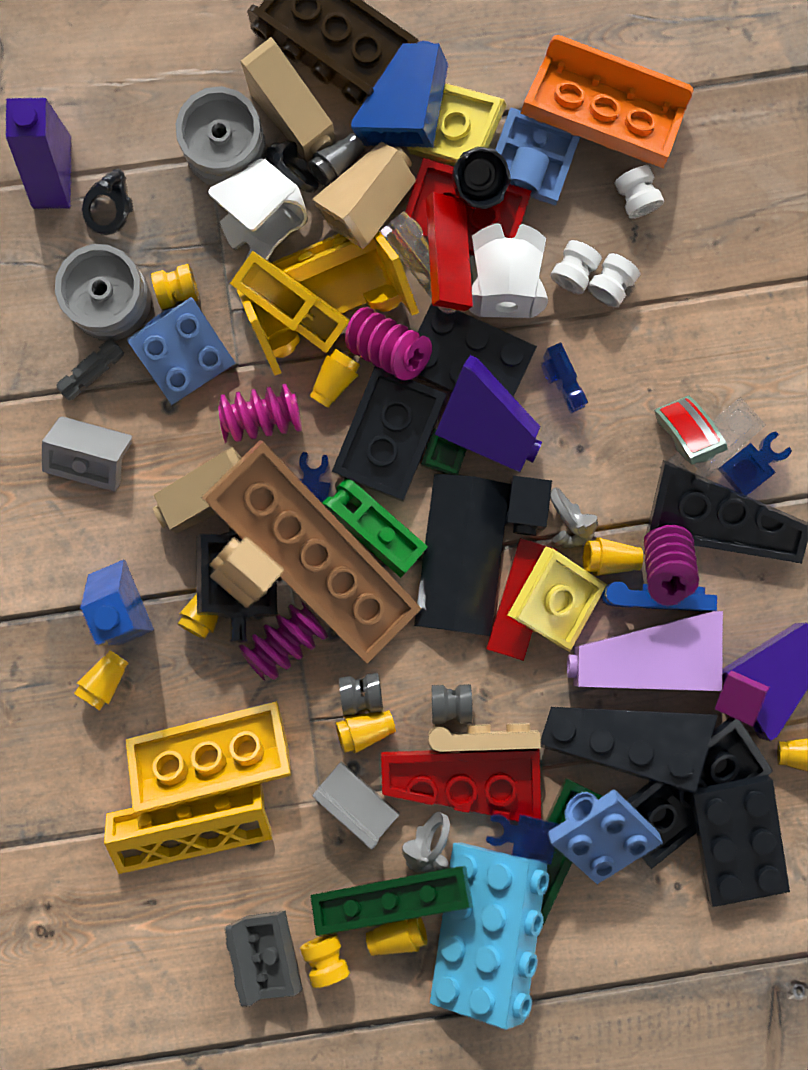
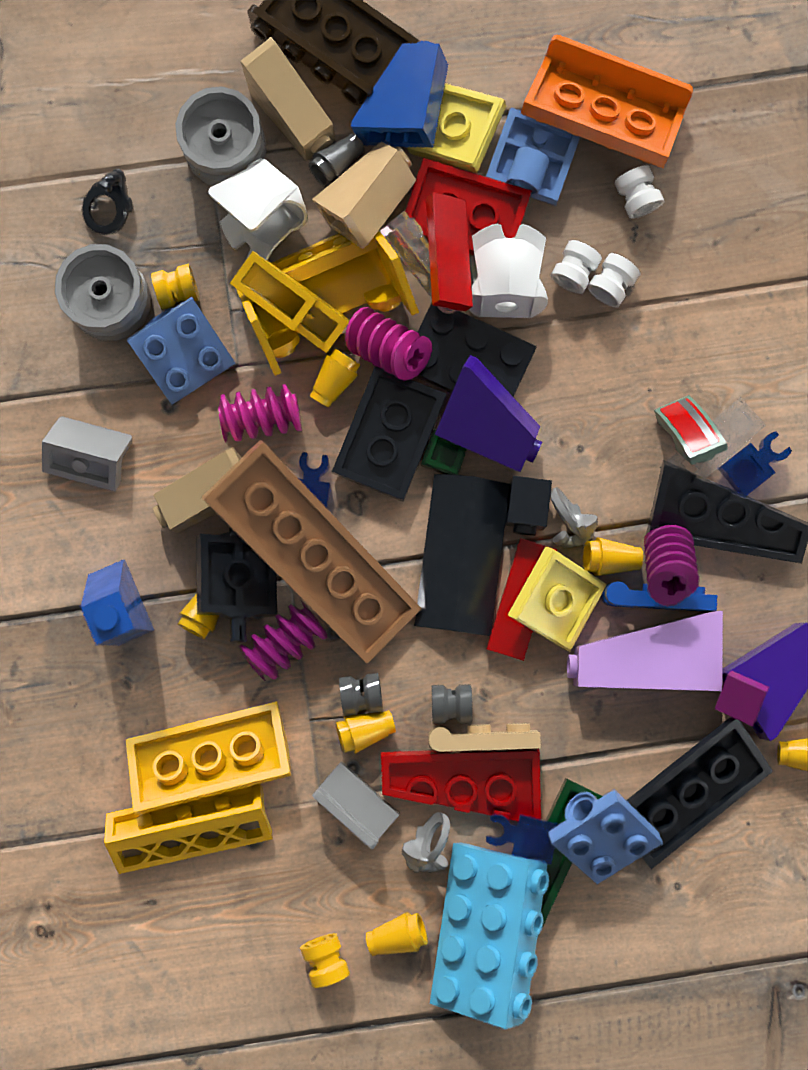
(40, 151): dark purple slope -> none
(90, 369): dark grey axle -> none
(102, 680): yellow cone -> none
(244, 571): tan brick -> none
(262, 957): dark grey bracket -> none
(285, 158): black piece -> none
(375, 527): green plate -> none
(391, 901): dark green plate -> none
(481, 177): black hair -> none
(559, 369): clear blue plate -> none
(639, 743): black wing -> none
(740, 840): black plate -> none

